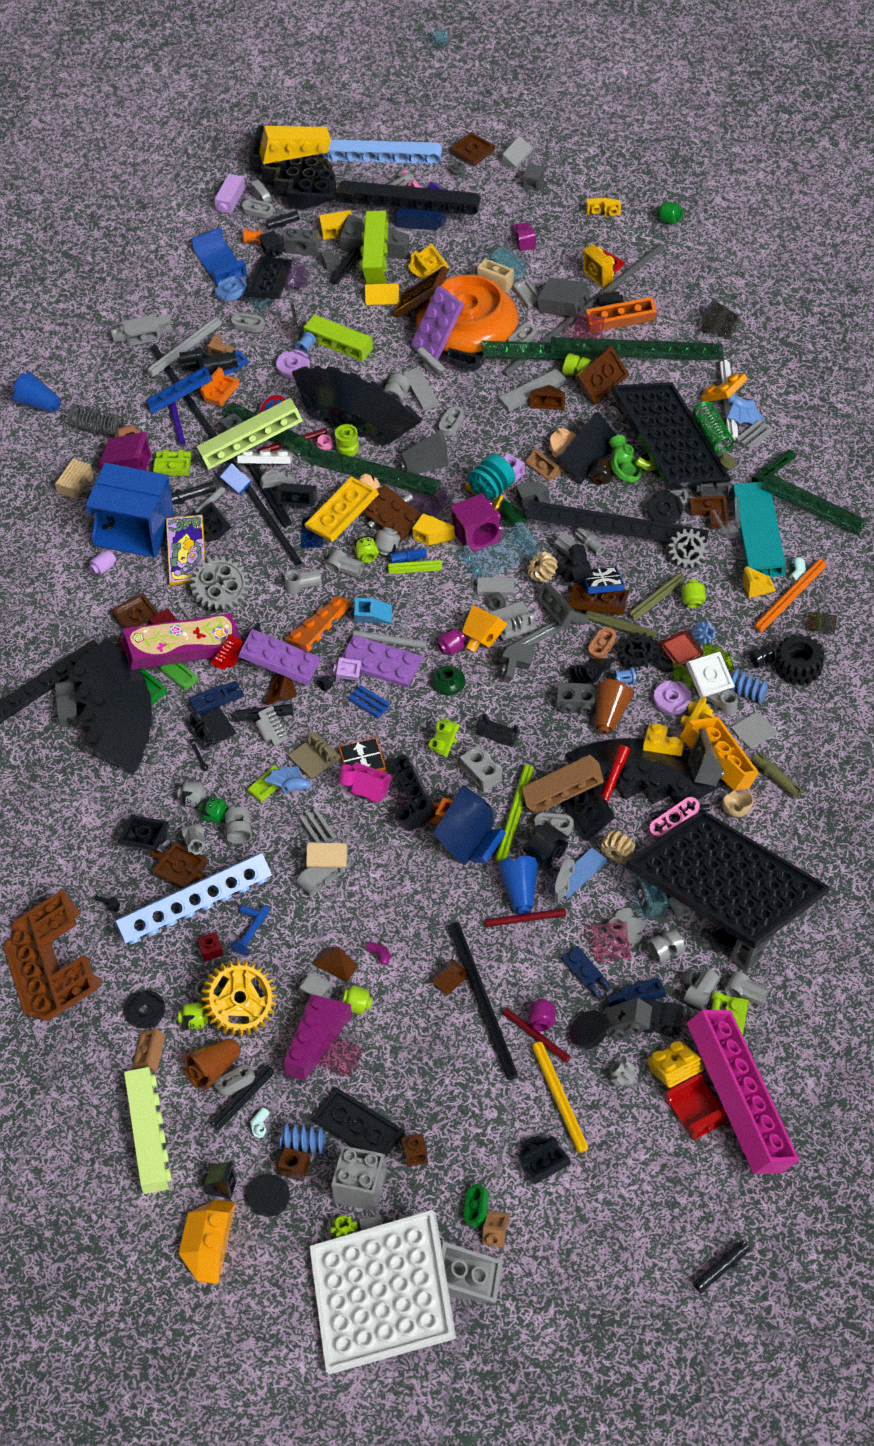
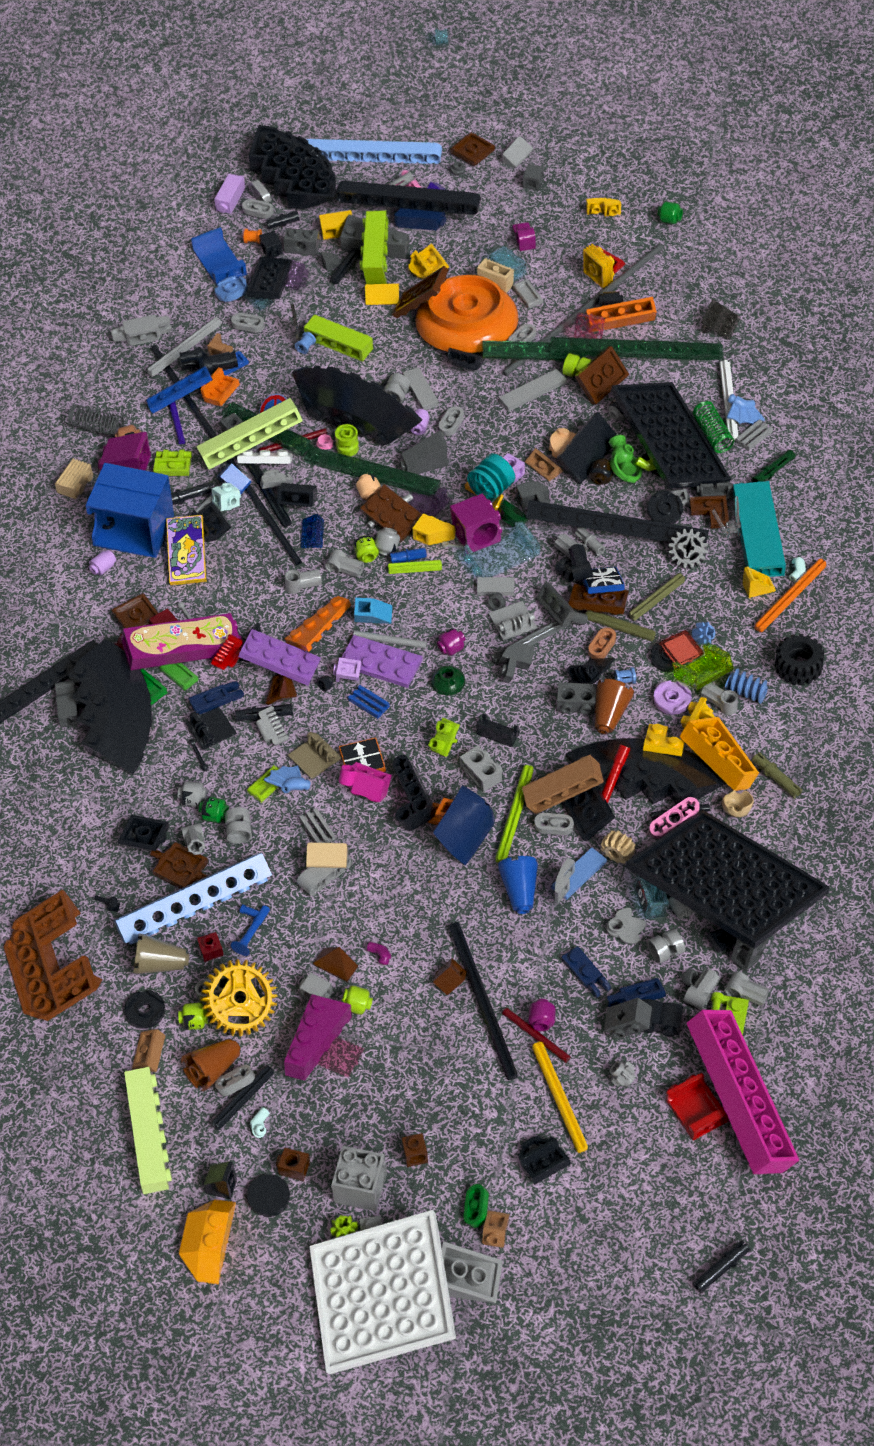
(34, 393): blue cone -> none
(158, 956): none -> dark tan cone
(219, 584): light grey gear -> none
(226, 496): none -> light aqua brick
(290, 361): lavender plate -> none
(292, 142): yellow wedge -> none
(303, 1139): medium blue piece -> none
(341, 509): yellow tile -> none
(357, 1124): black tile -> none
(422, 426): none -> lavender brick
(430, 362): light grey tile -> none
(437, 322): medium lavender plate -> none
(482, 628): light orange torso -> none
(488, 846): blue tile -> none
(525, 917): dark red bar -> none
(542, 567): tan gear -> none
(546, 845): black brick -> none
(547, 398): reddish brown slope -> none
(563, 297): dark grey brick -> none
(589, 1029): black tile -> none
(626, 940): clear pink window -> none
(638, 651): black gear -> none
(675, 1064): yellow brick -> none
(693, 594): lime head -> none
(704, 761): dark grey slope -> none
(710, 675): white tile -> none
(724, 390): light orange plate -> none
(727, 461): olive tile -> none
(753, 730): light grey piece -> none
(762, 655): black wheel -> none
(814, 504): clear green plate -> none
(821, 622): clear smoke panel -> none

